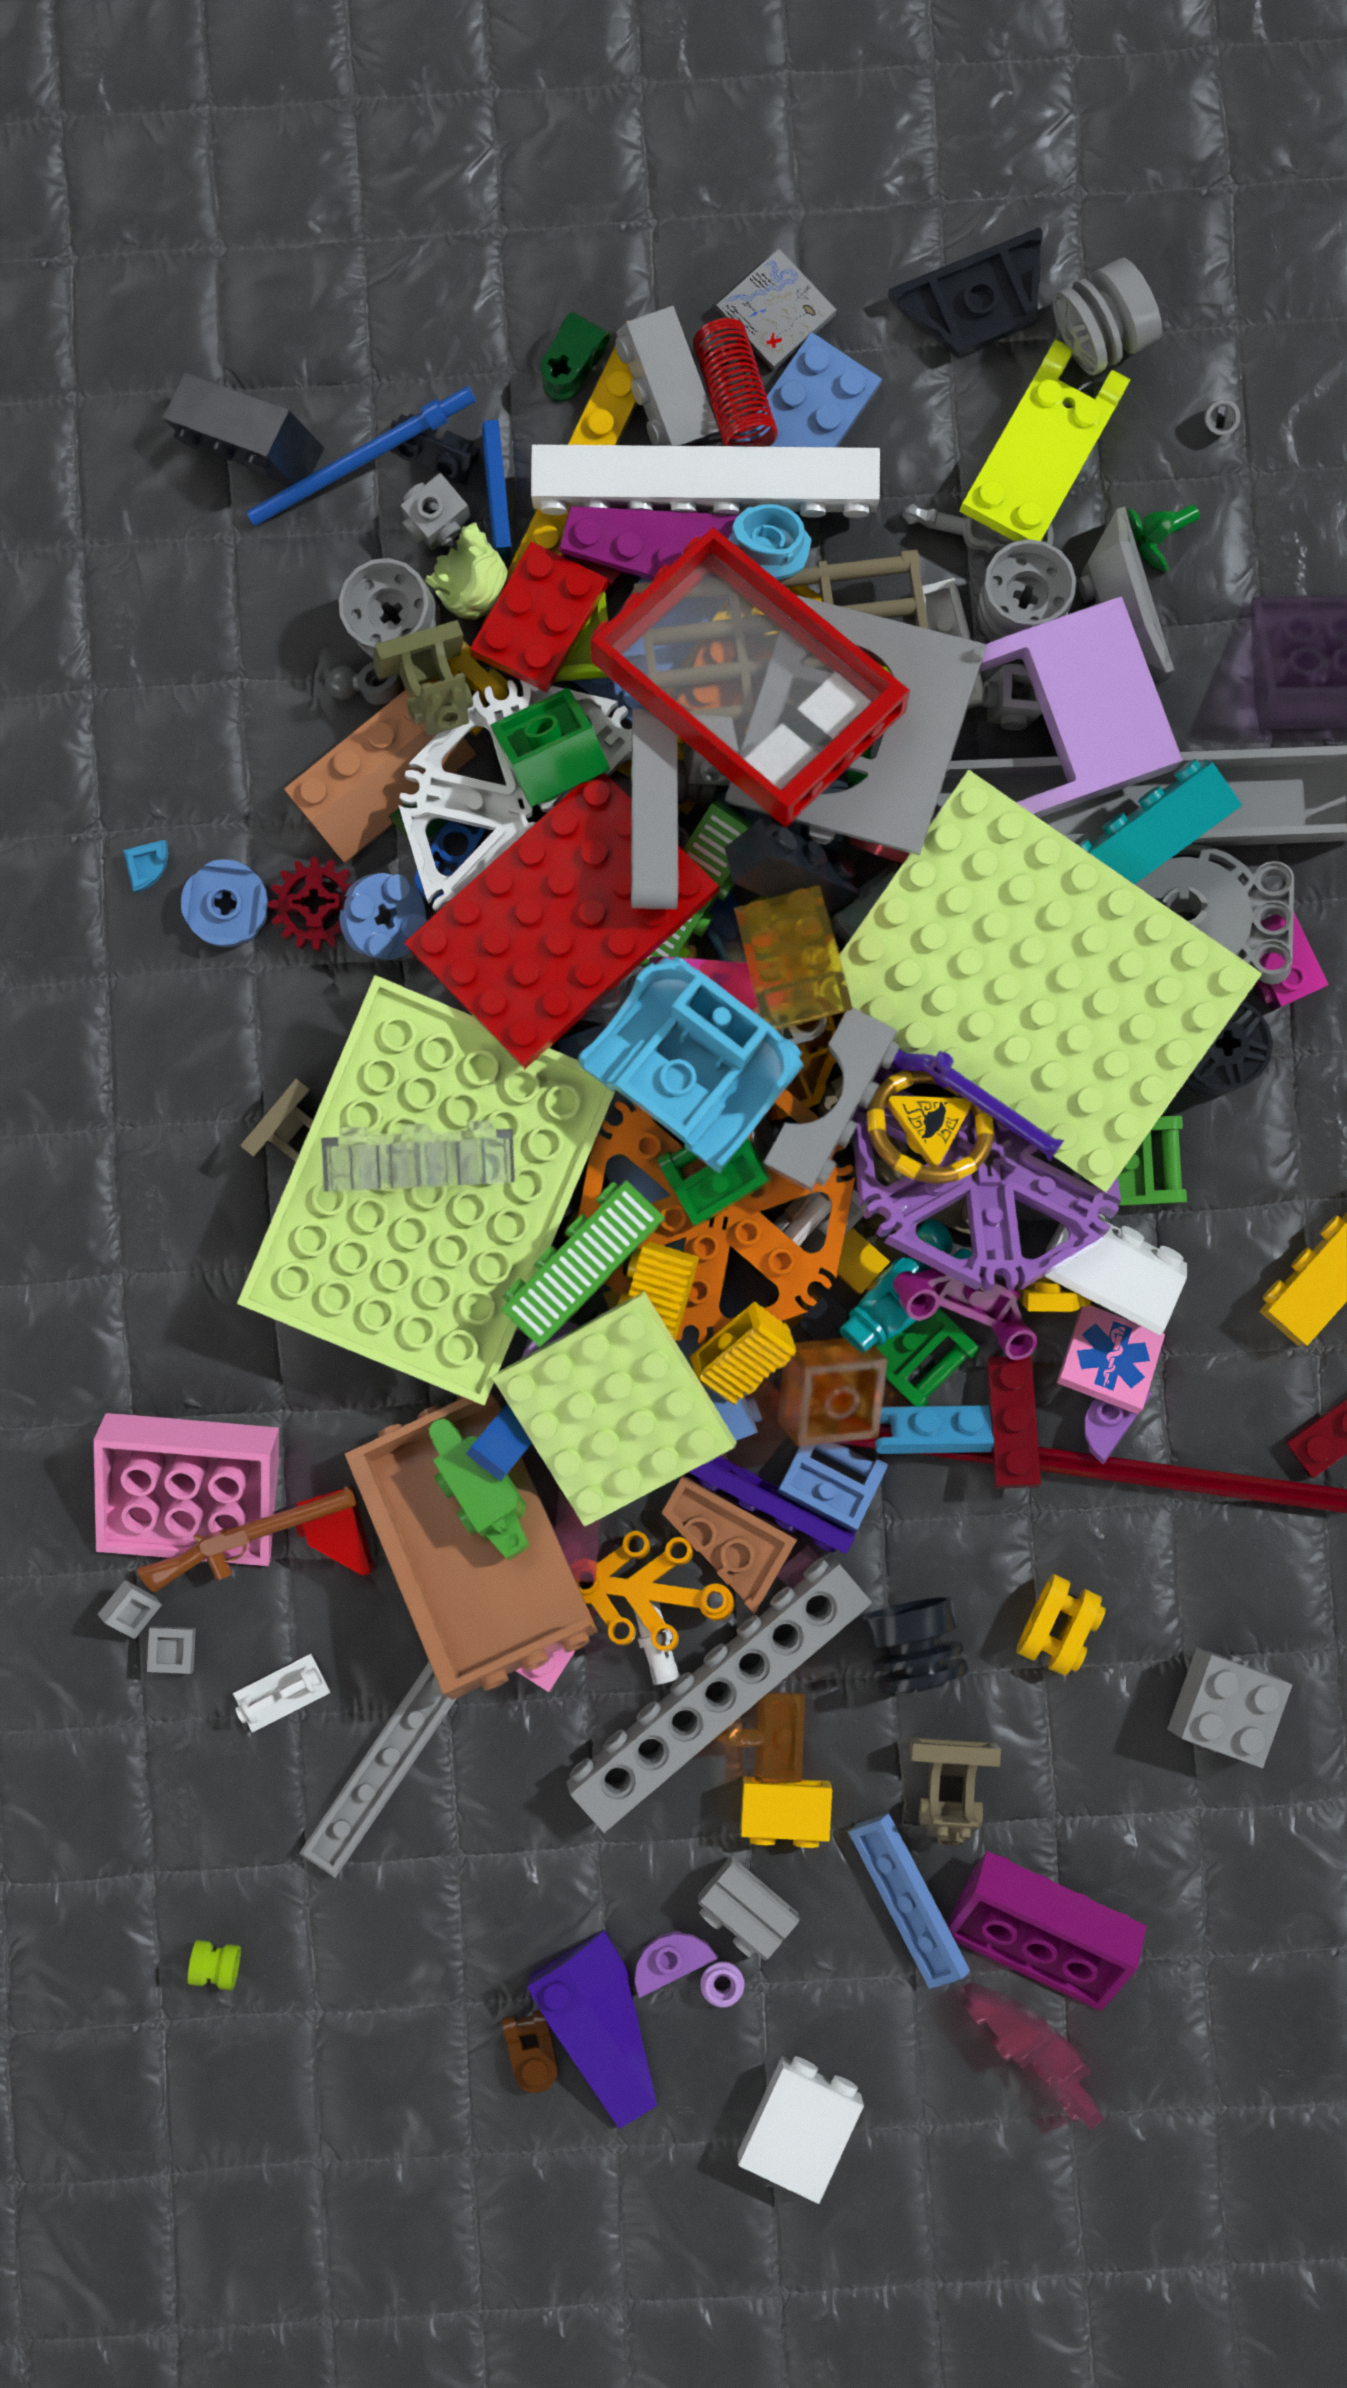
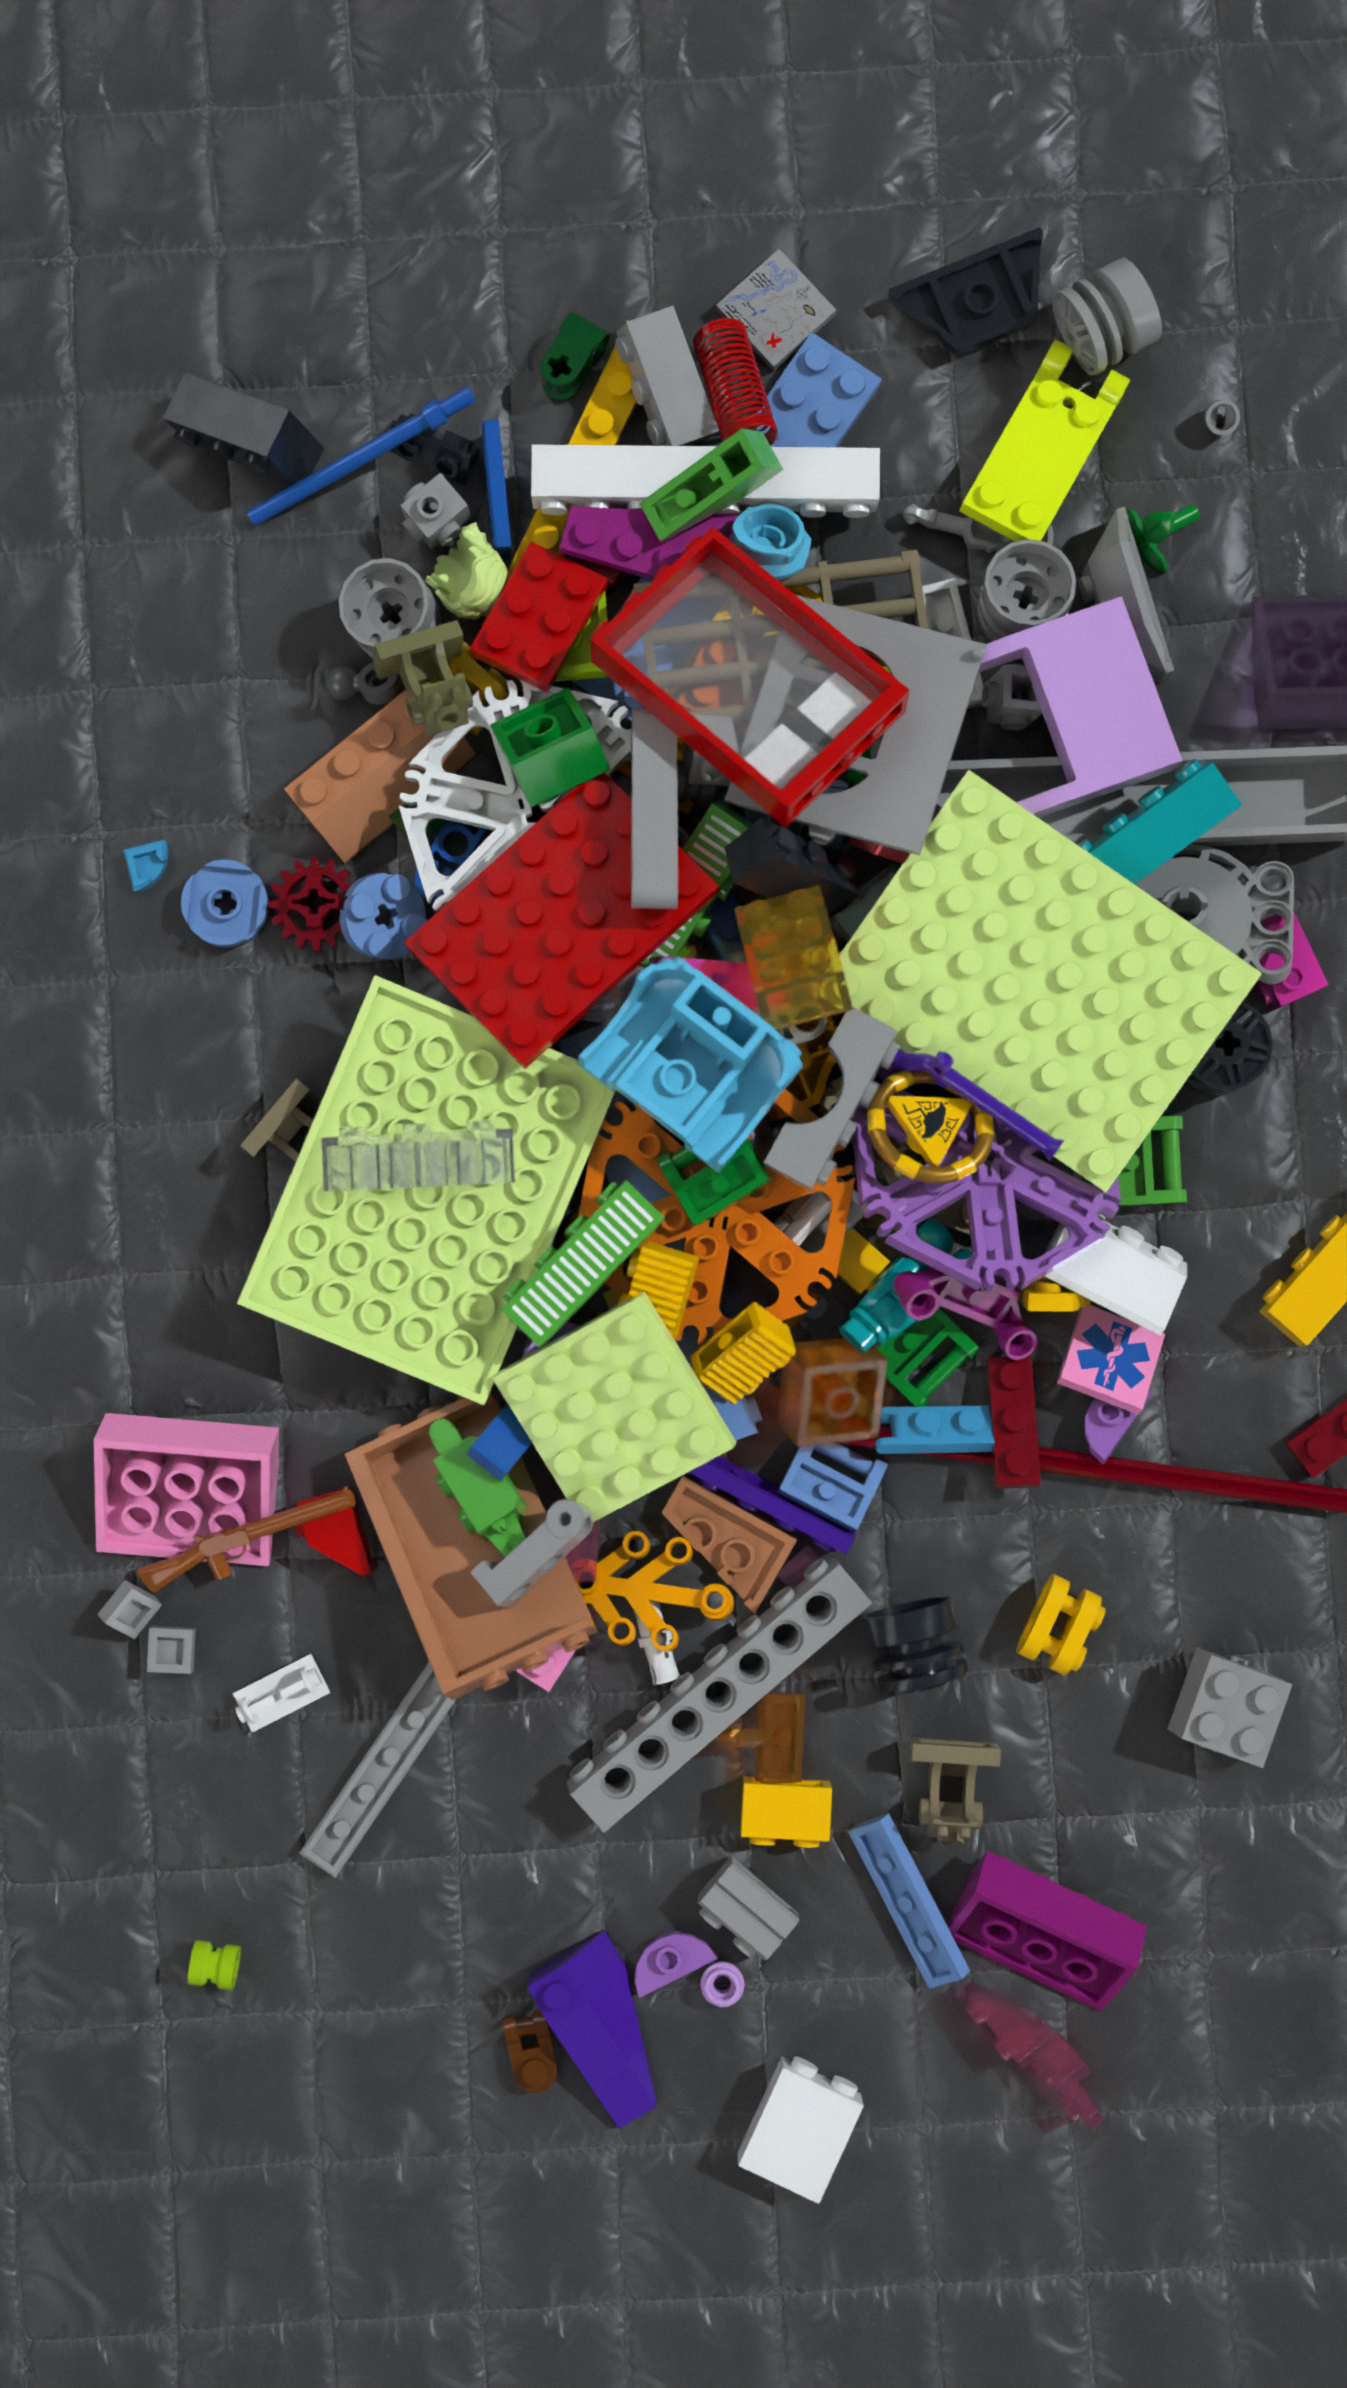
(529, 1562): none -> light grey leg
(712, 483): none -> bright green slope

